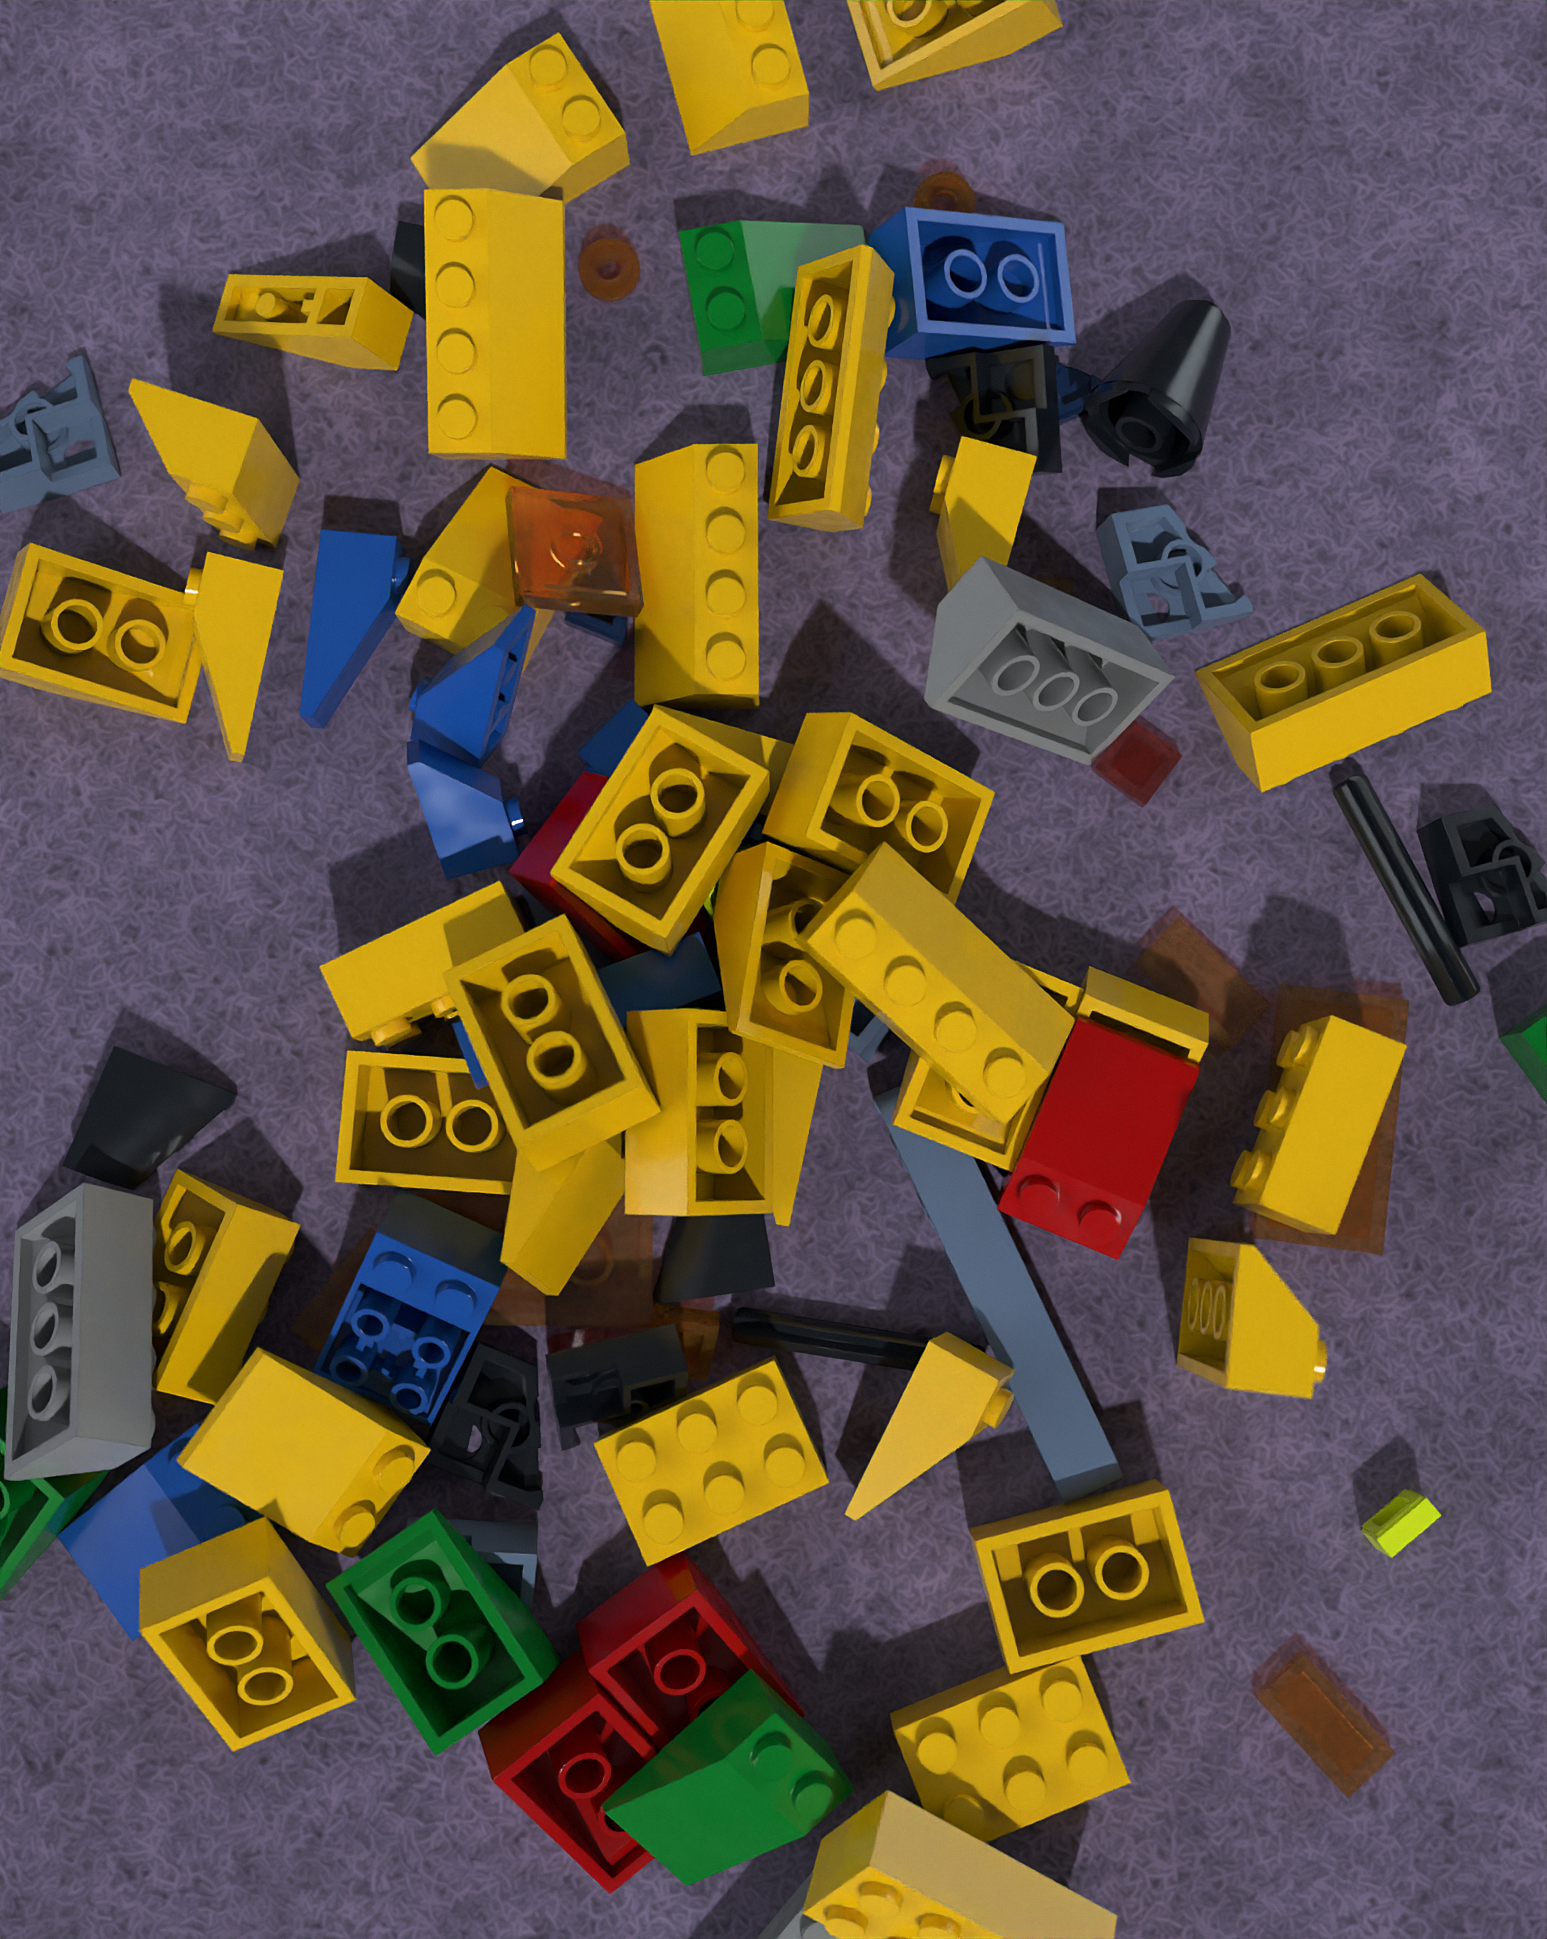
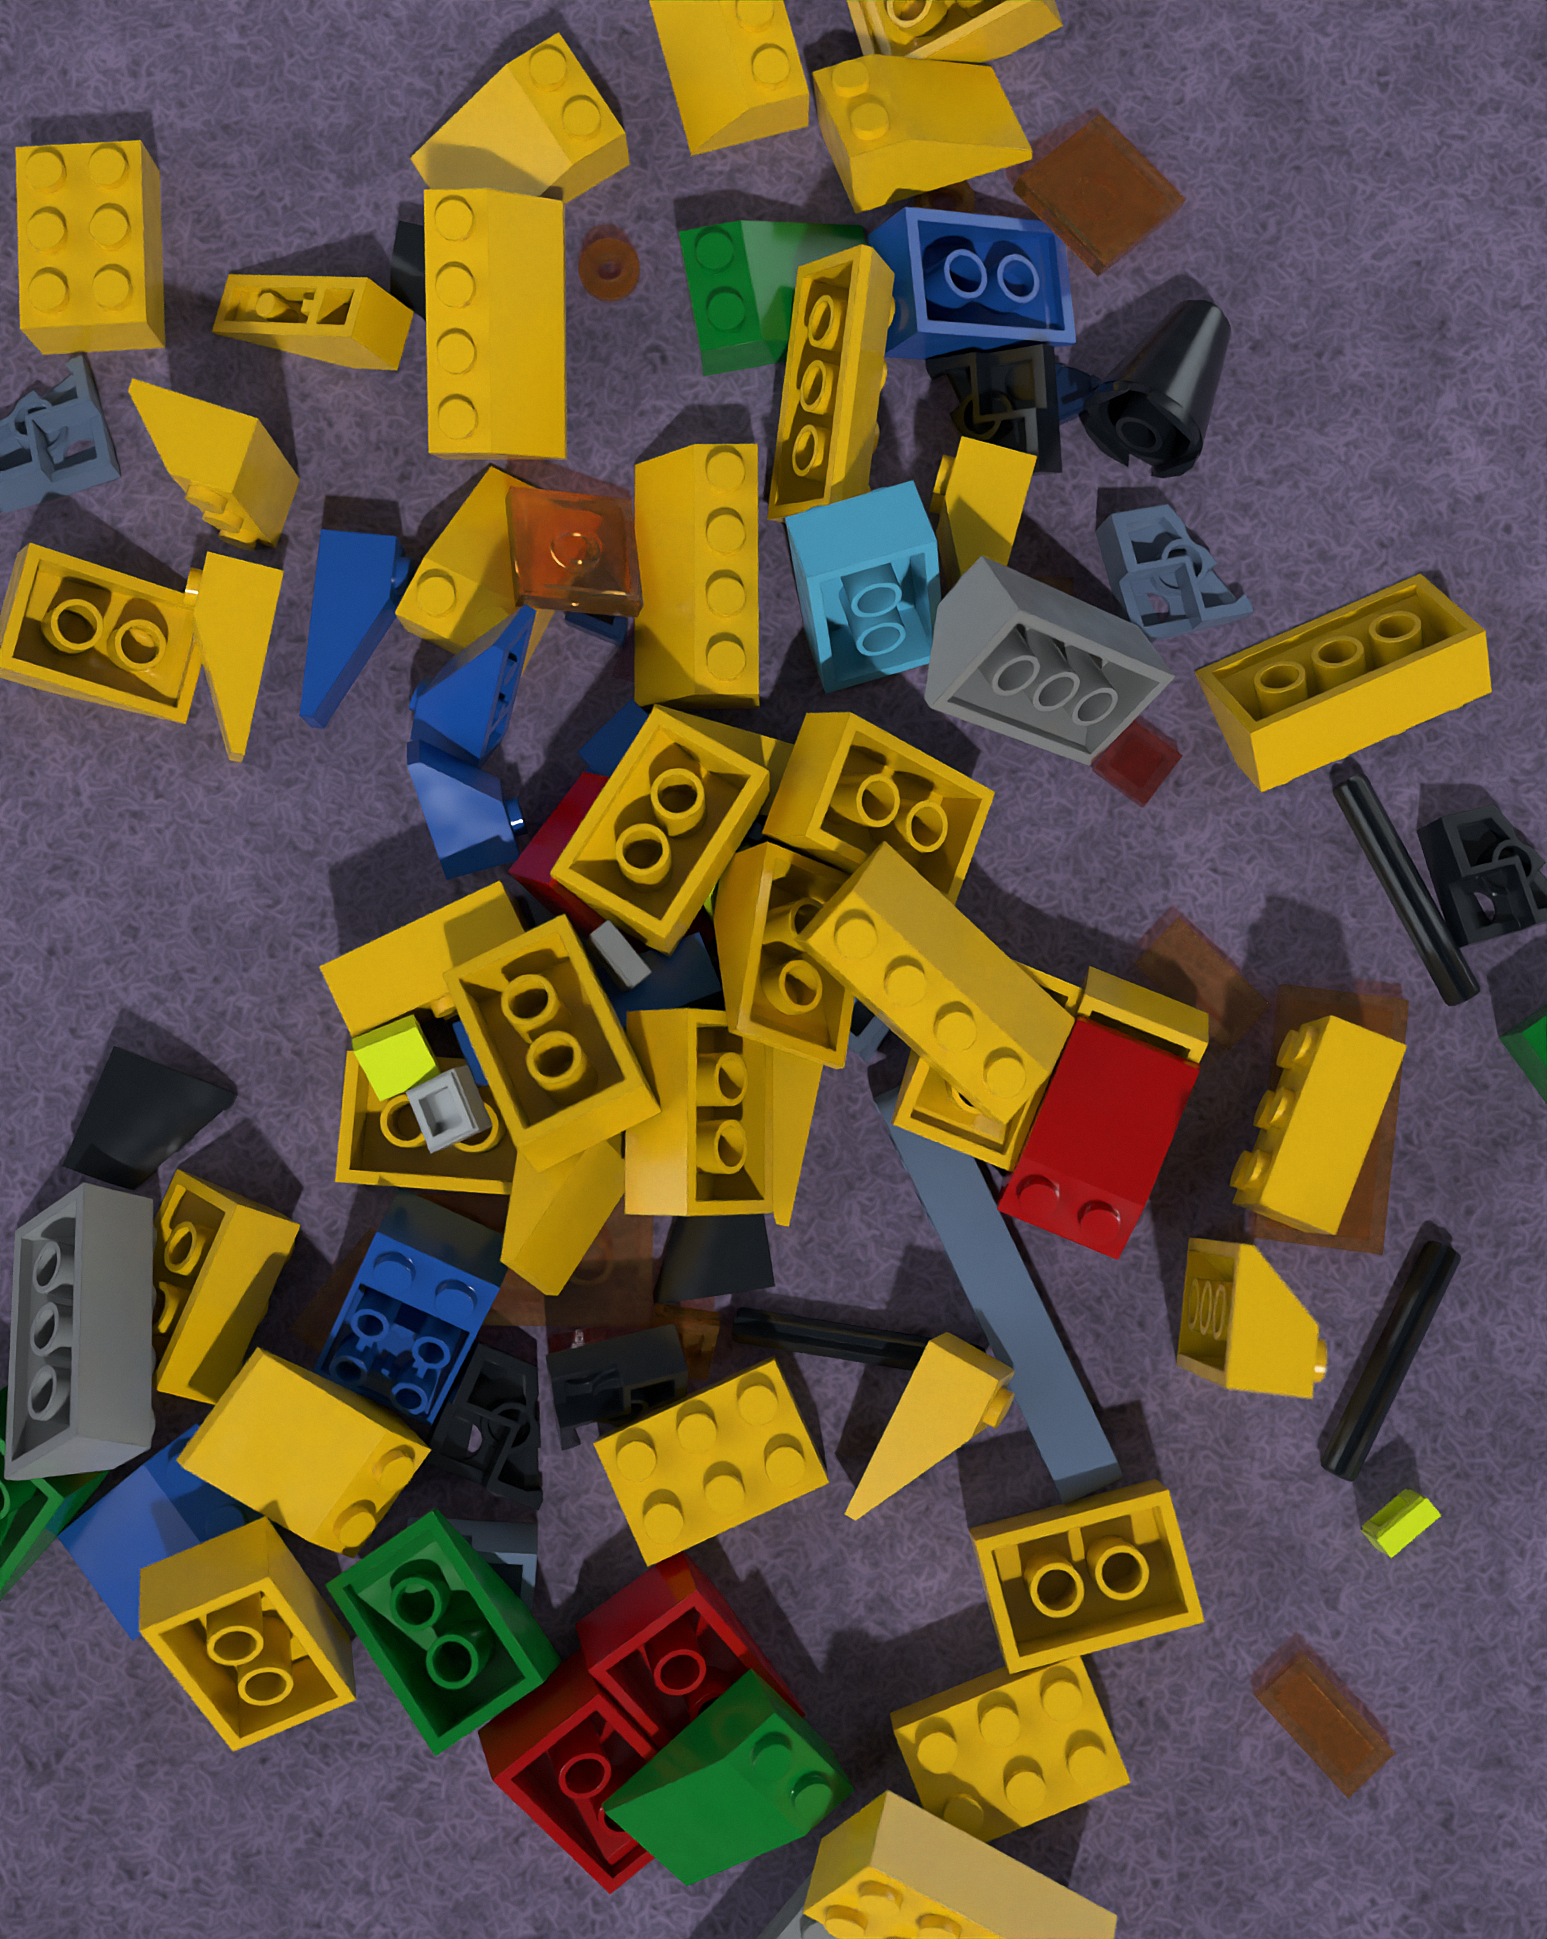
(90, 247): none -> yellow brick
(396, 1057): none -> neon yellow tile
(449, 1108): none -> light grey tile
(617, 957): none -> light grey tile
(866, 584): none -> medium azure brick
(913, 125): none -> yellow slope
(1099, 194): none -> clear orange tile
(1390, 1360): none -> black axle

